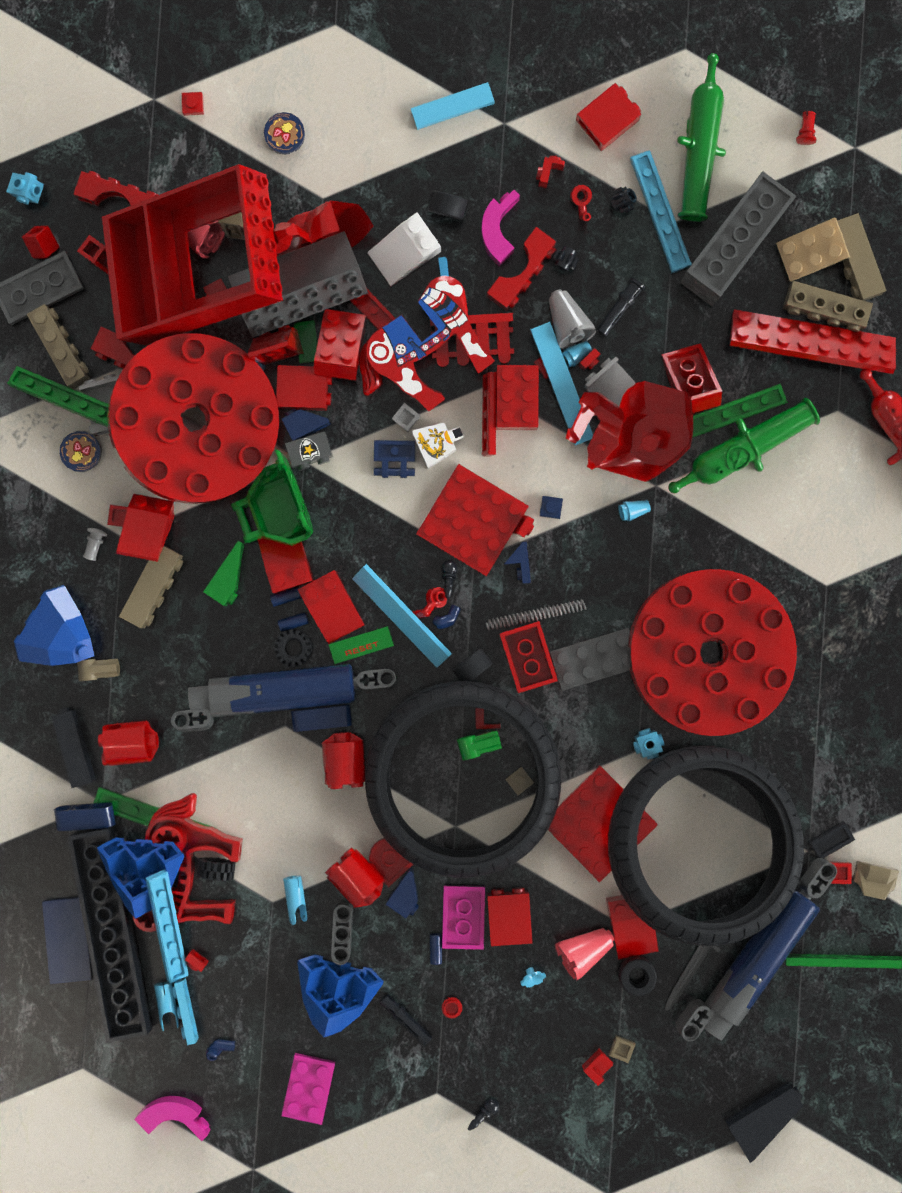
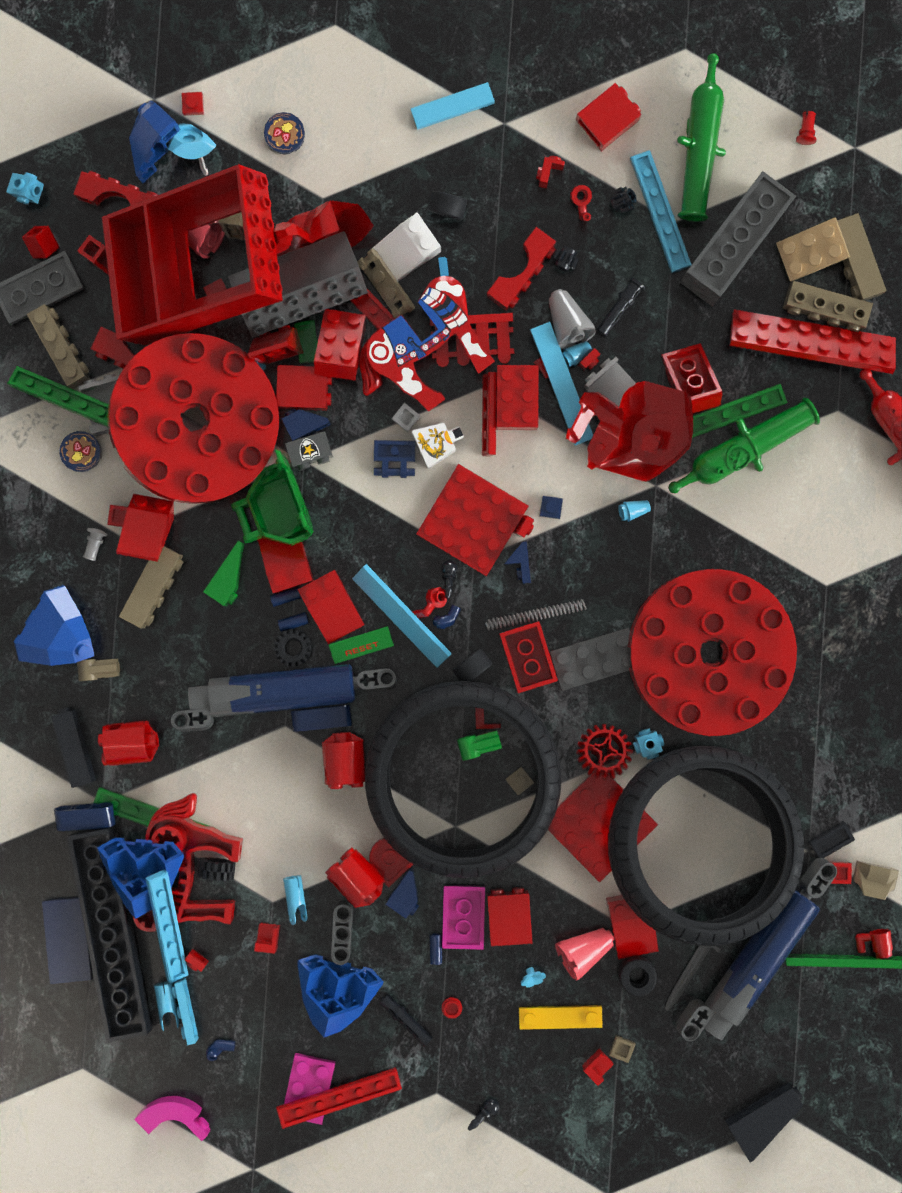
(149, 138): none -> blue brick
(191, 144): none -> medium azure hat
(267, 938): none -> red panel
(338, 1098): none -> red tile
(386, 283): none -> dark tan plate
(494, 242): dark pink arch -> none
(560, 1017): none -> yellow plate
(612, 754): none -> red gear
(880, 941): none -> red piece

